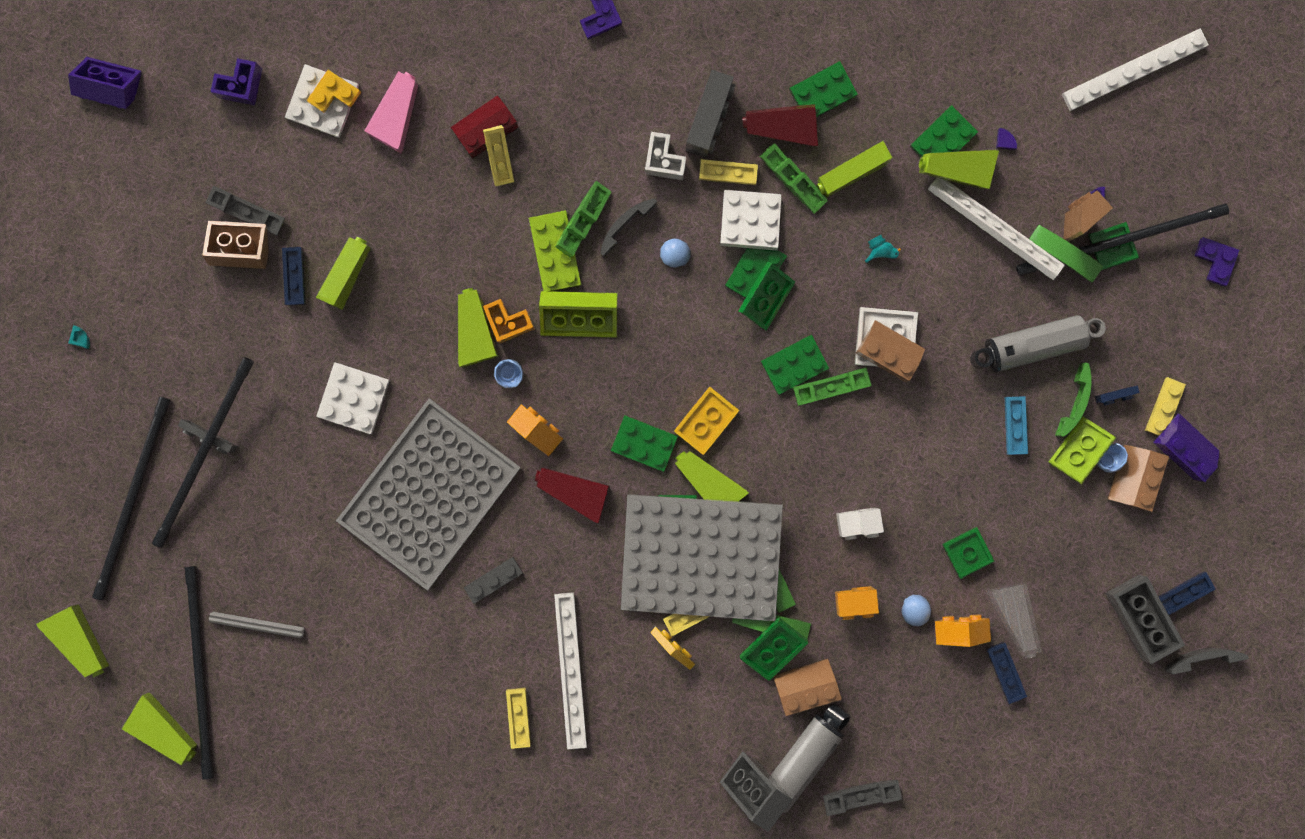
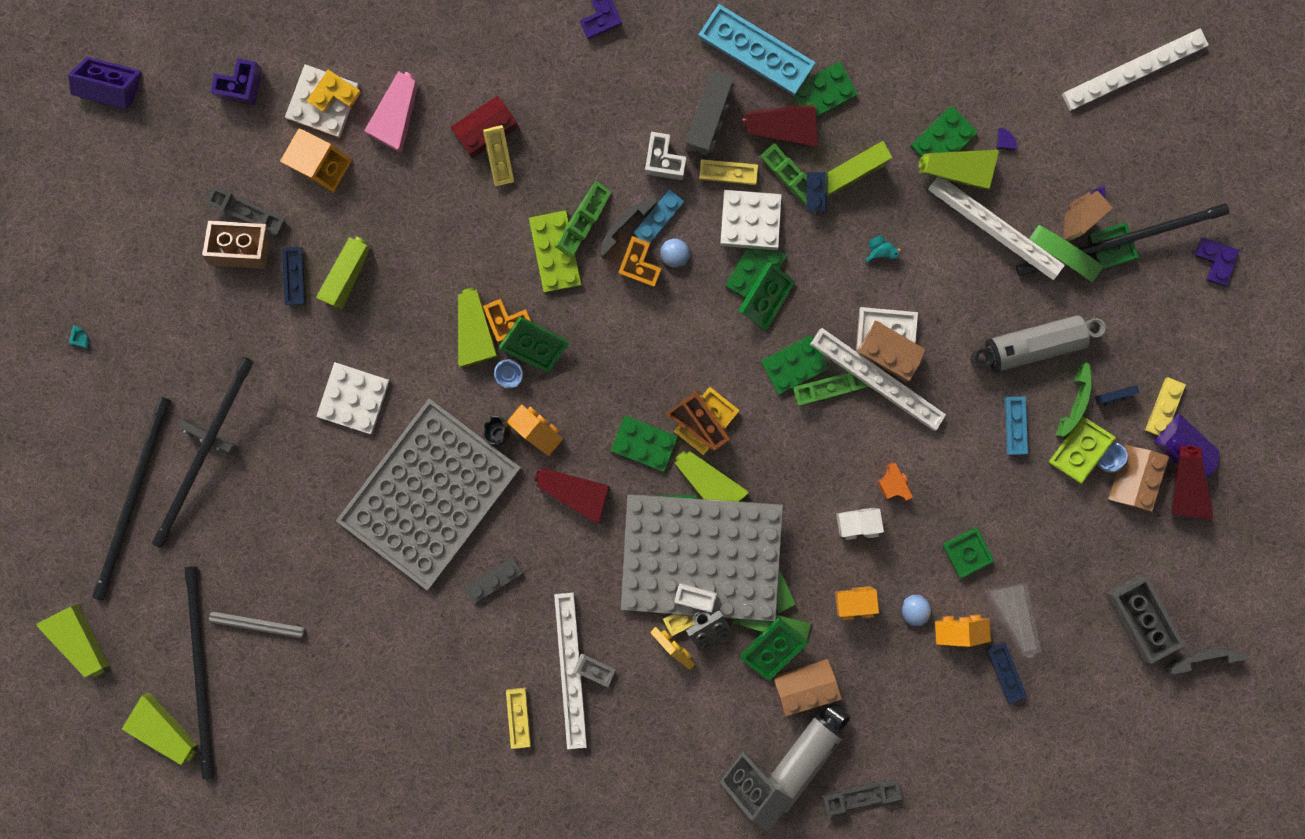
(316, 160): none -> light orange slope
(496, 431): none -> black hair
(533, 344): none -> green plate
(578, 314): lime slope -> none
(594, 670): none -> light grey plate
(634, 264): none -> light orange brick
(659, 216): none -> dark azure plate
(695, 597): none -> white tile
(700, 420): none -> dark orange wedge
(710, 632): none -> dark grey plate
(756, 49): none -> medium azure plate
(817, 191): none -> dark blue plate
(877, 379): none -> white plate
(894, 483): none -> orange brick
(1187, 592): dark blue plate -> none
(1191, 488): none -> dark red slope

